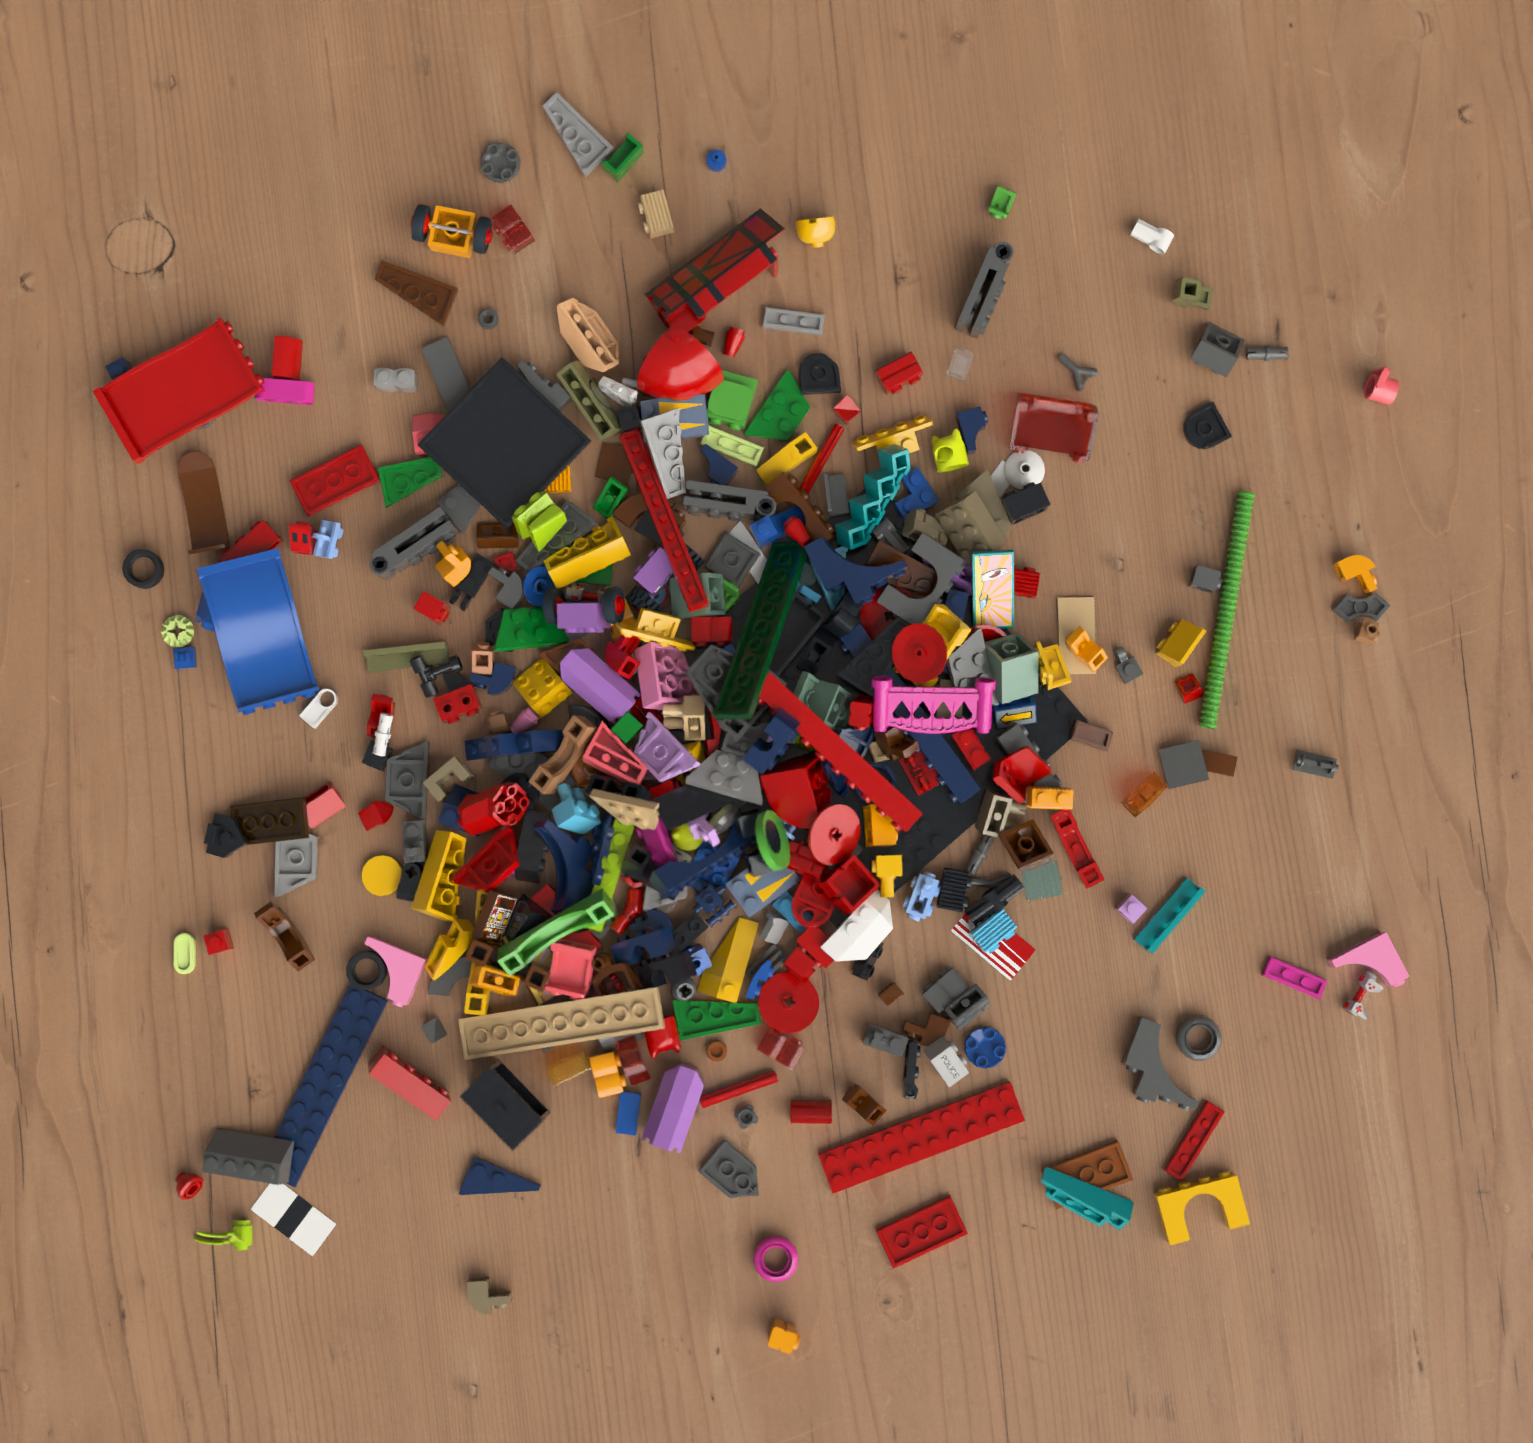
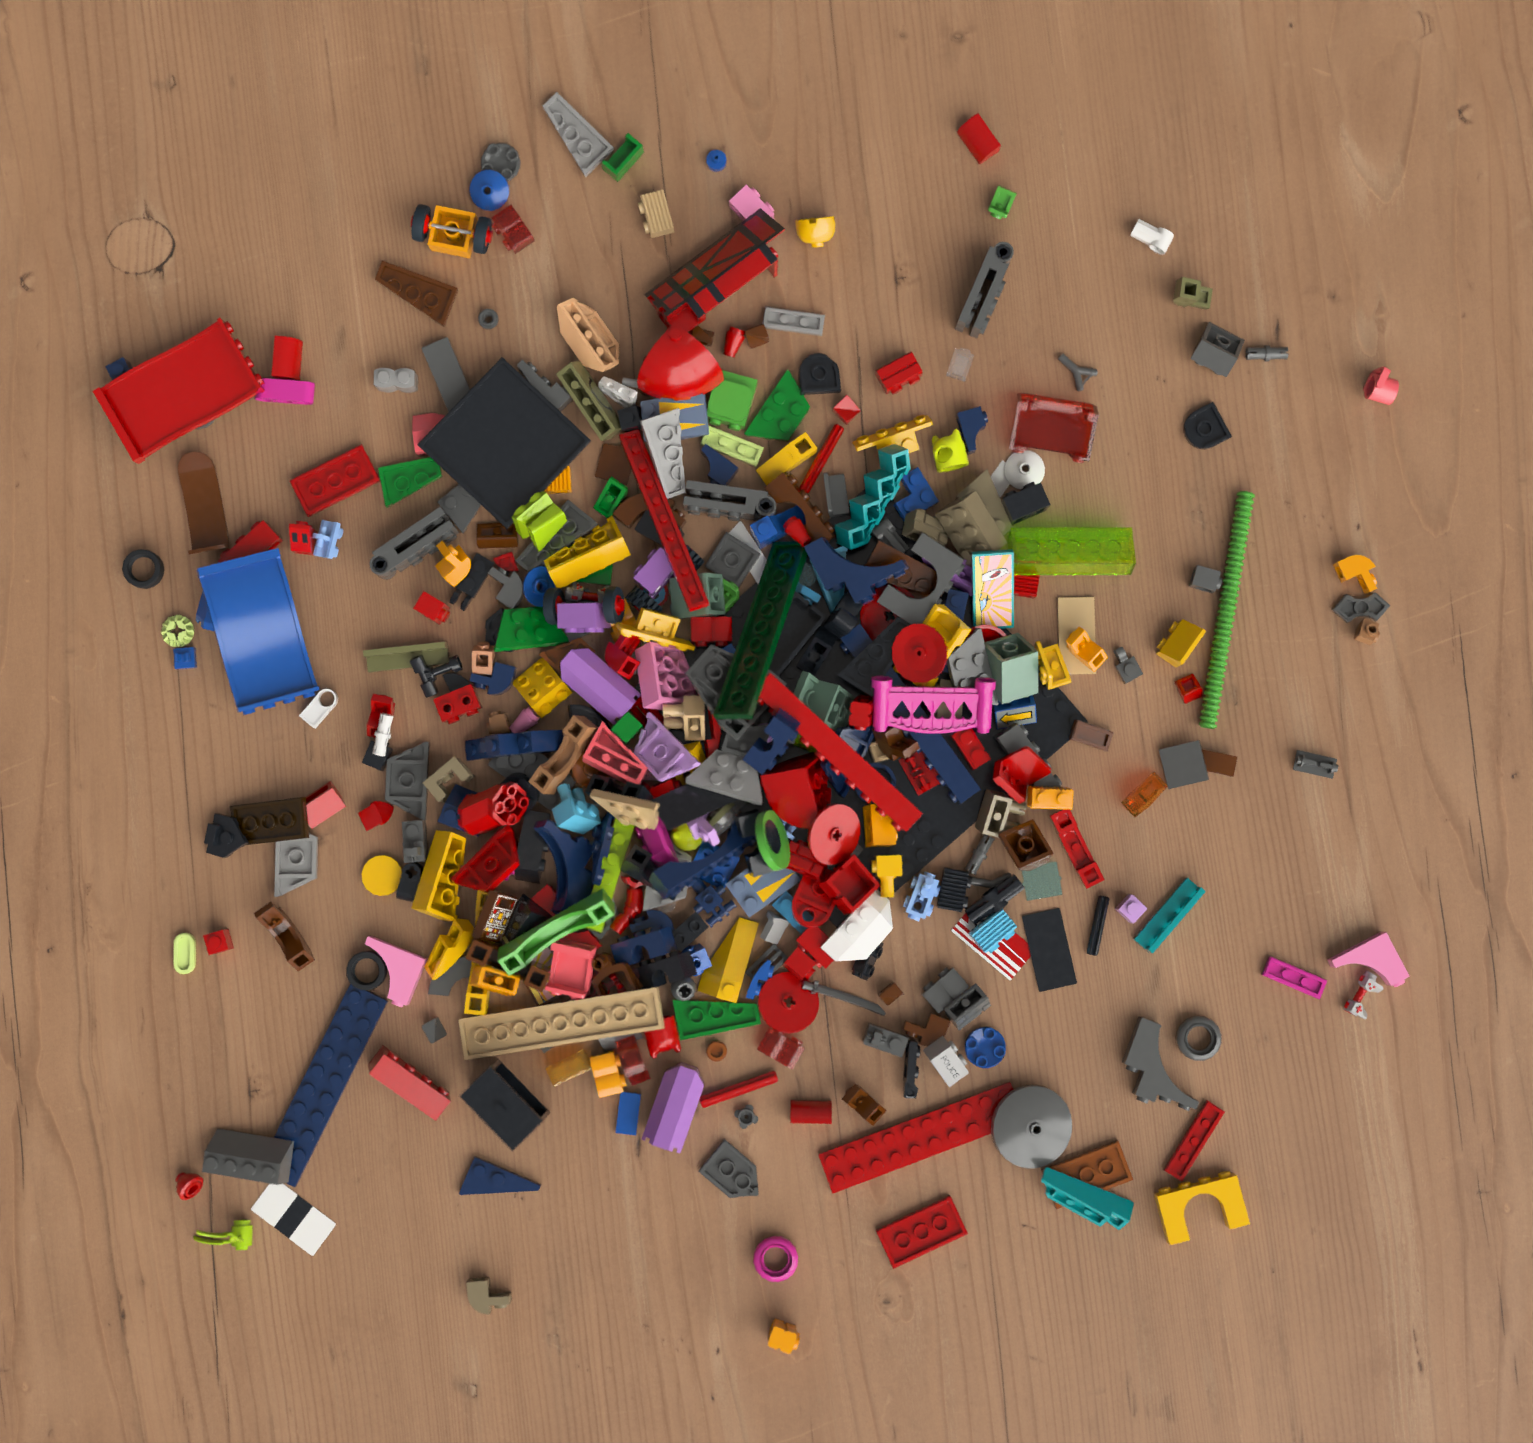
(499, 190): none -> blue dish
(748, 202): none -> bright pink brick
(756, 336): none -> reddish brown slope
(815, 988): none -> dark grey sword
(978, 139): none -> red brick
(1019, 1114): none -> dark grey dish
(1049, 949): none -> black sticker
(1072, 550): none -> clear neon green brick
(1098, 925): none -> black axle

